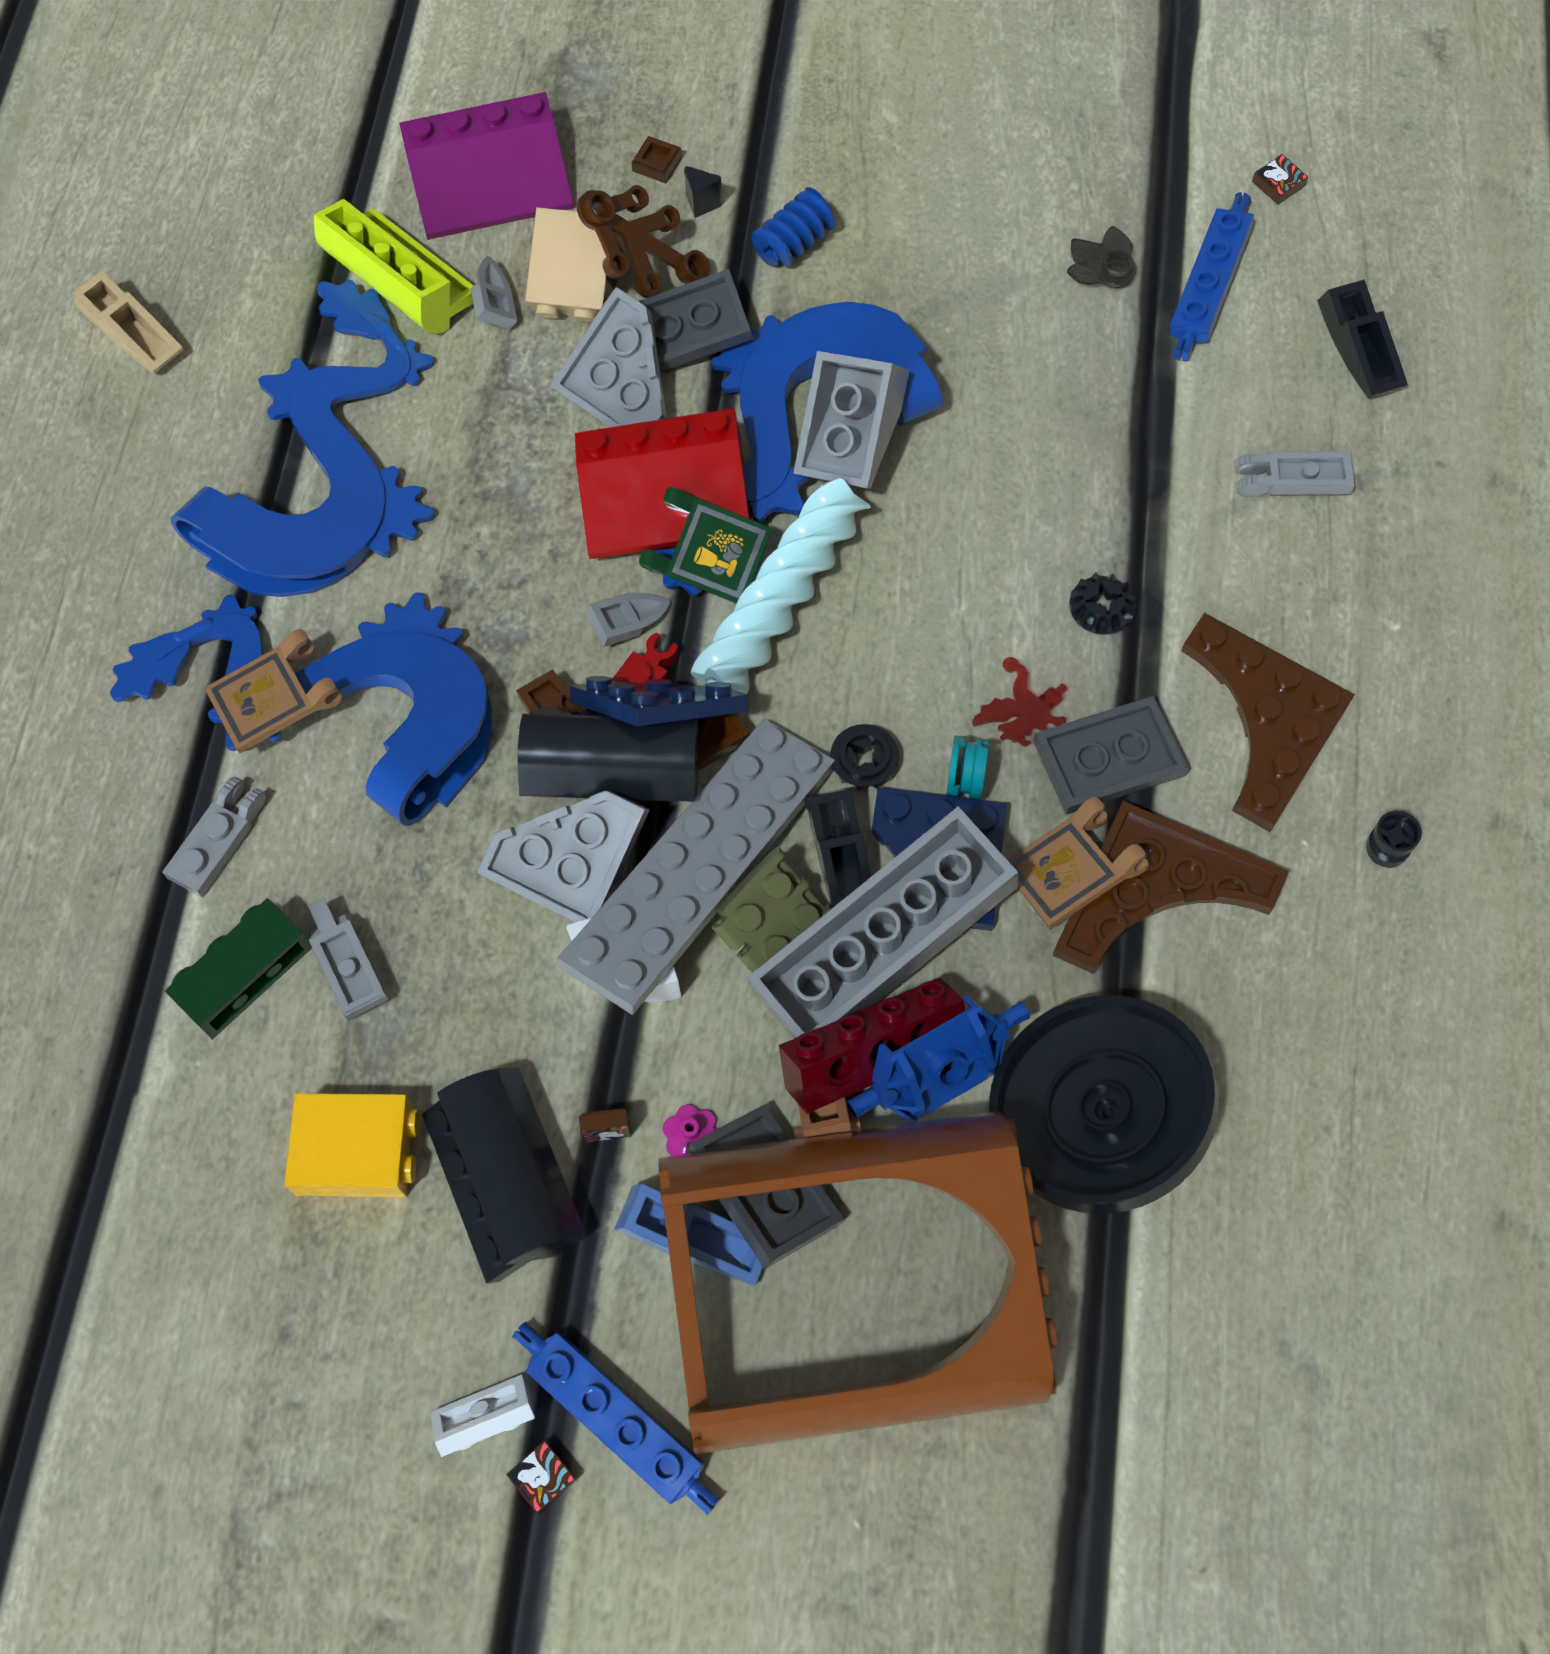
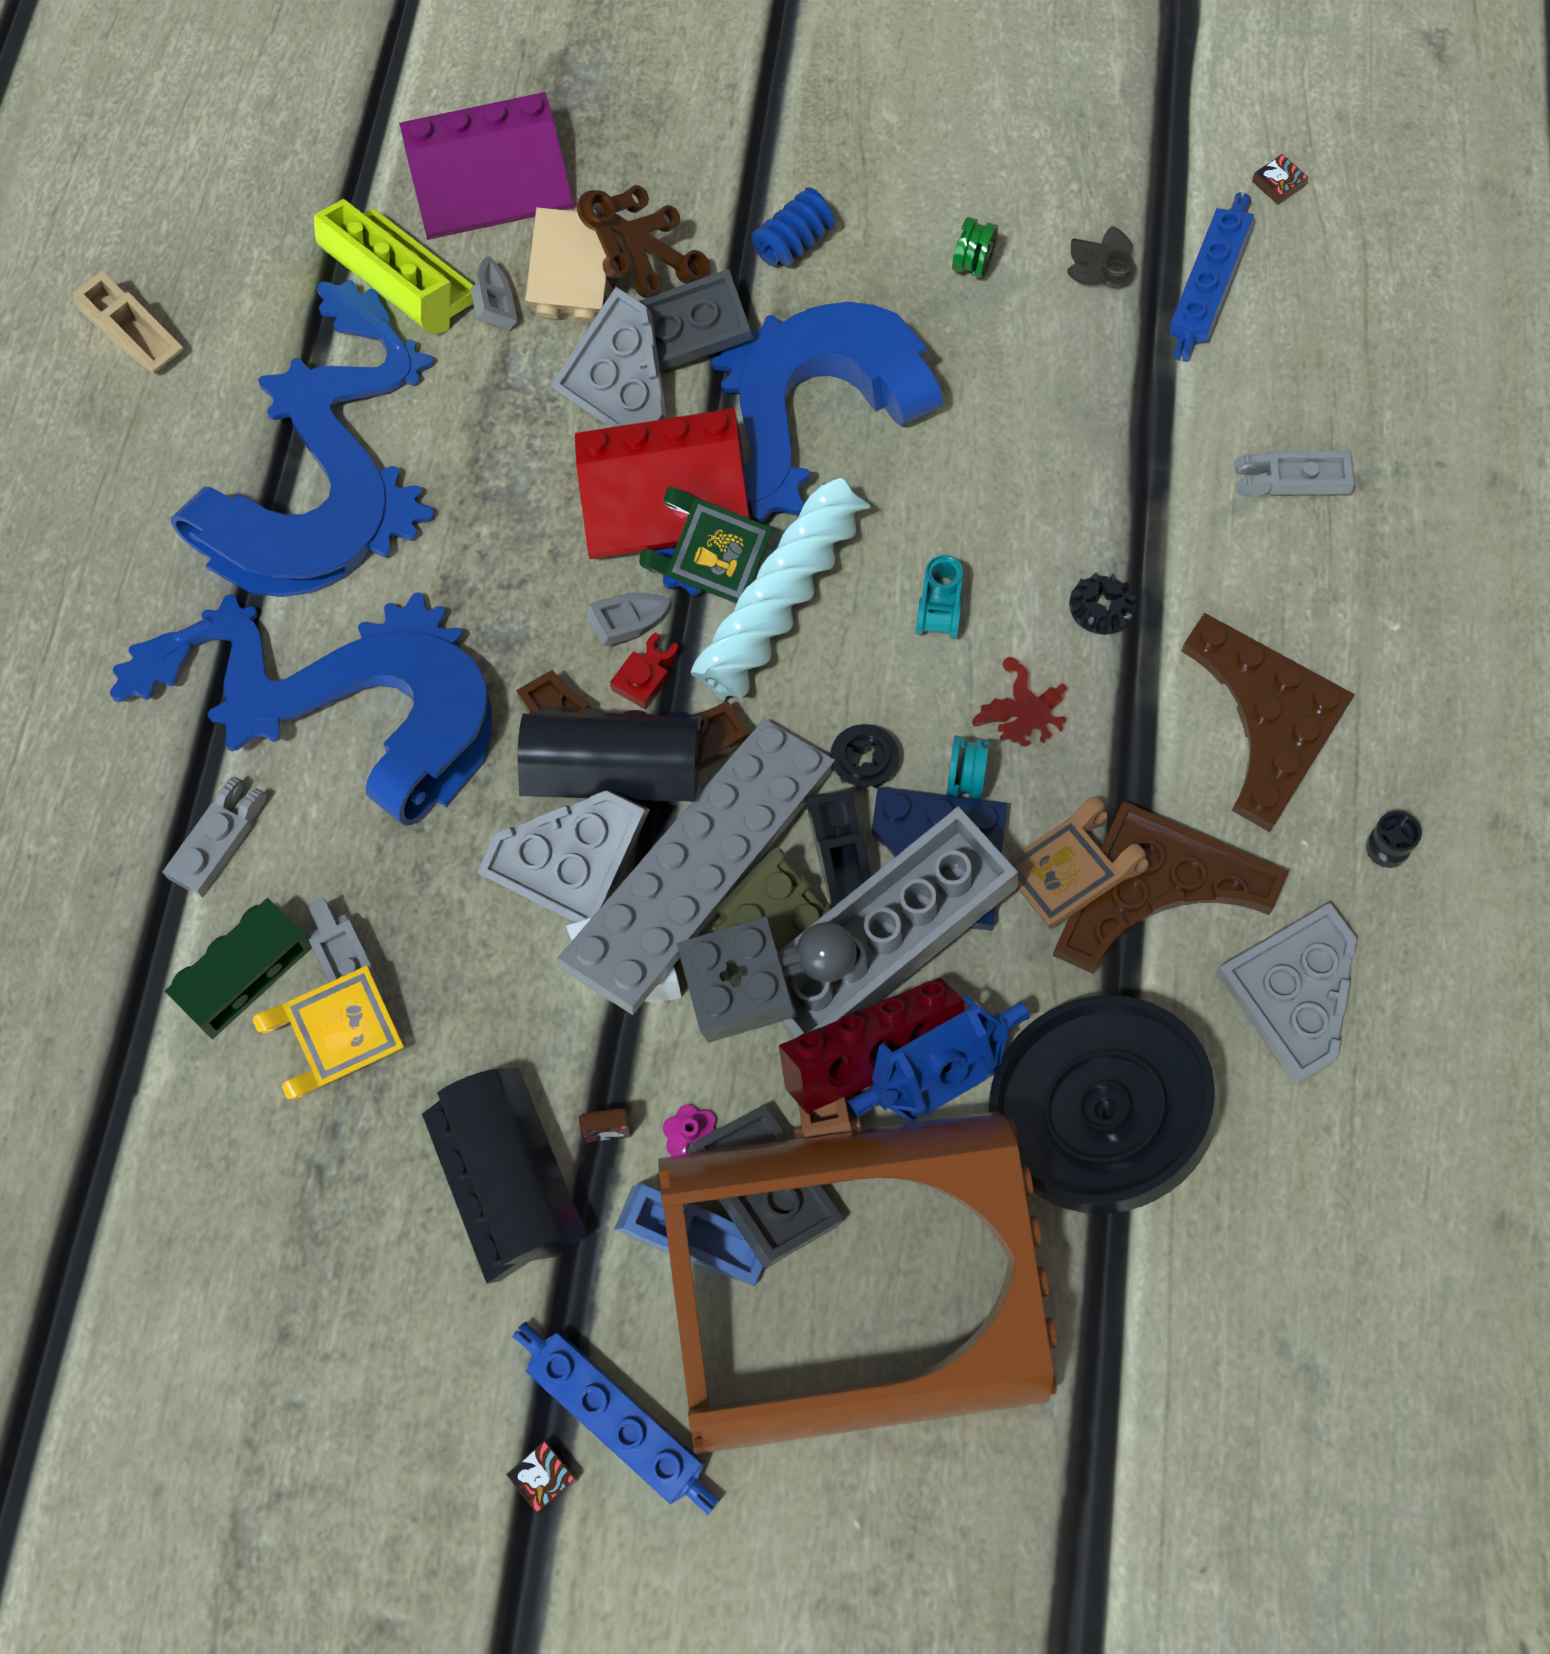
(268, 695): medium nougat flag -> none
(338, 1029): none -> yellow flag
(351, 1145): yellow brick -> none
(481, 1415): white plate -> none
(656, 159): reddish brown tile -> none
(657, 700): dark blue plate -> none
(702, 190): black slope -> none
(764, 997): none -> dark grey brick
(849, 418): light grey slope -> none
(940, 603): none -> teal piece
(975, 247): none -> green wheel
(1110, 754): dark grey plate -> none
(1297, 990): none -> light grey plate
(1362, 338): black slope -> none

